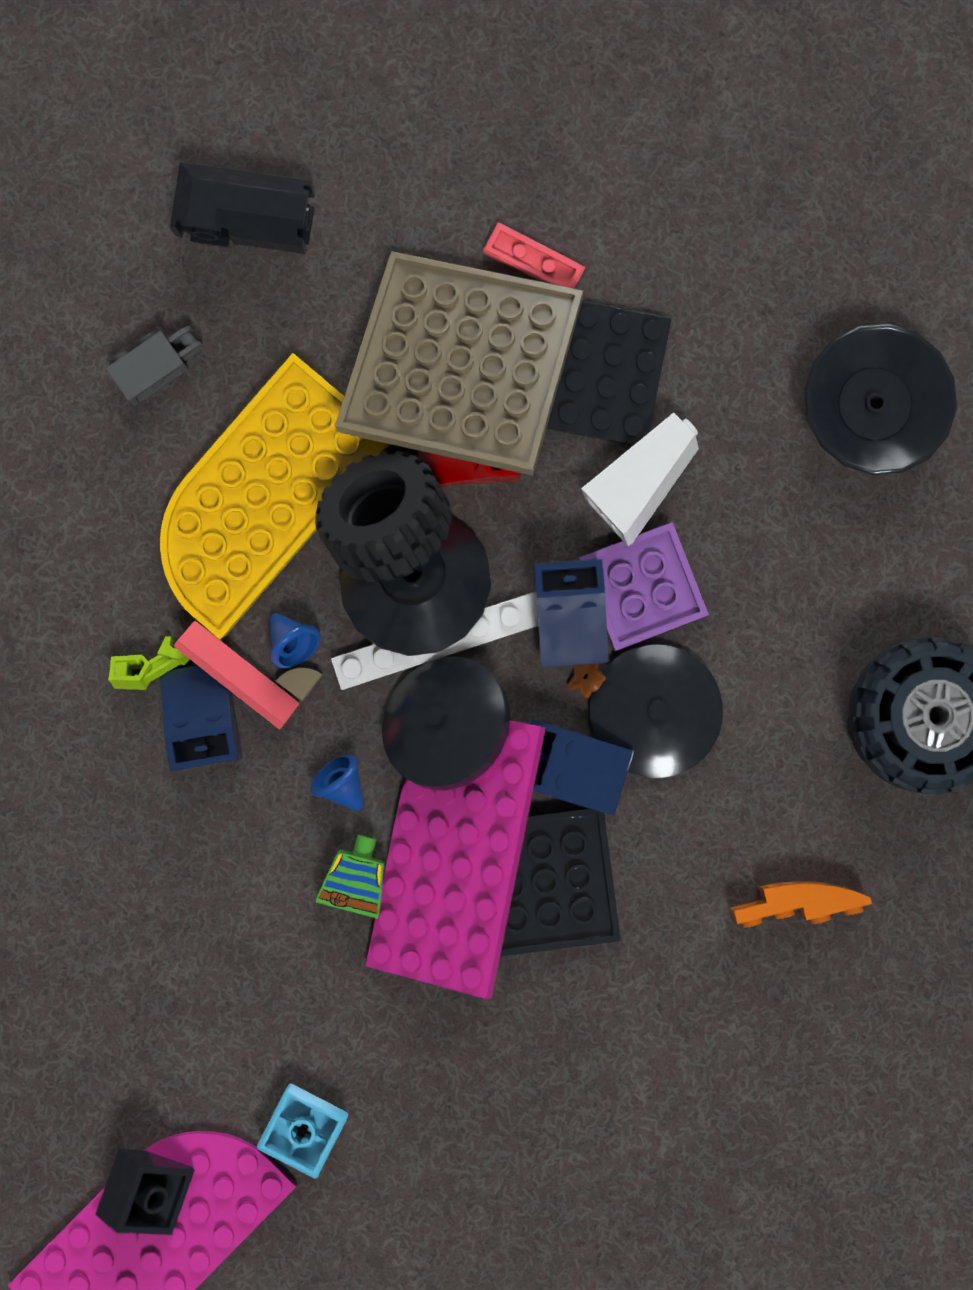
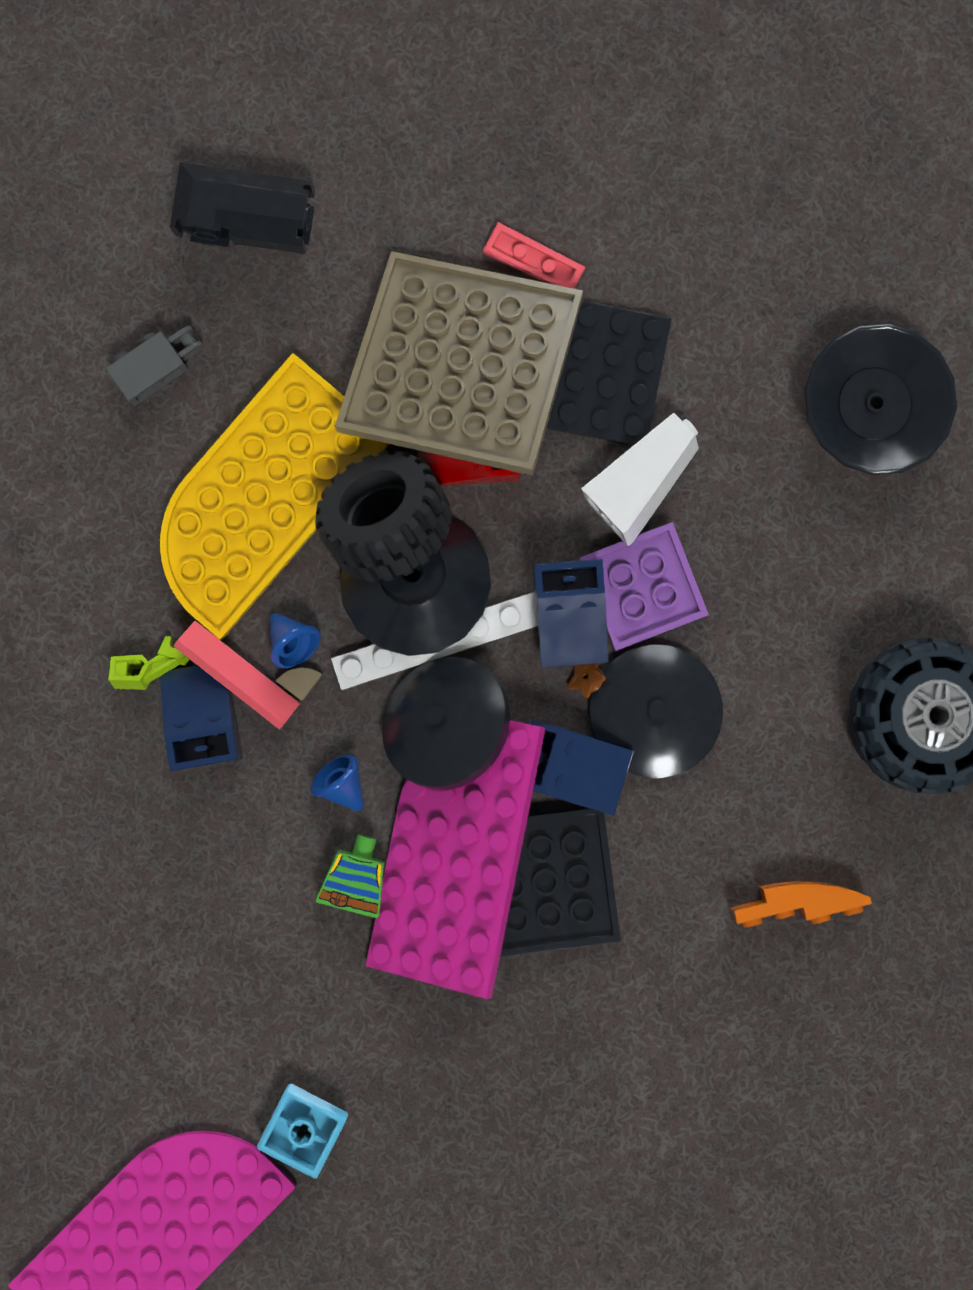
(144, 1193): black slope -> none

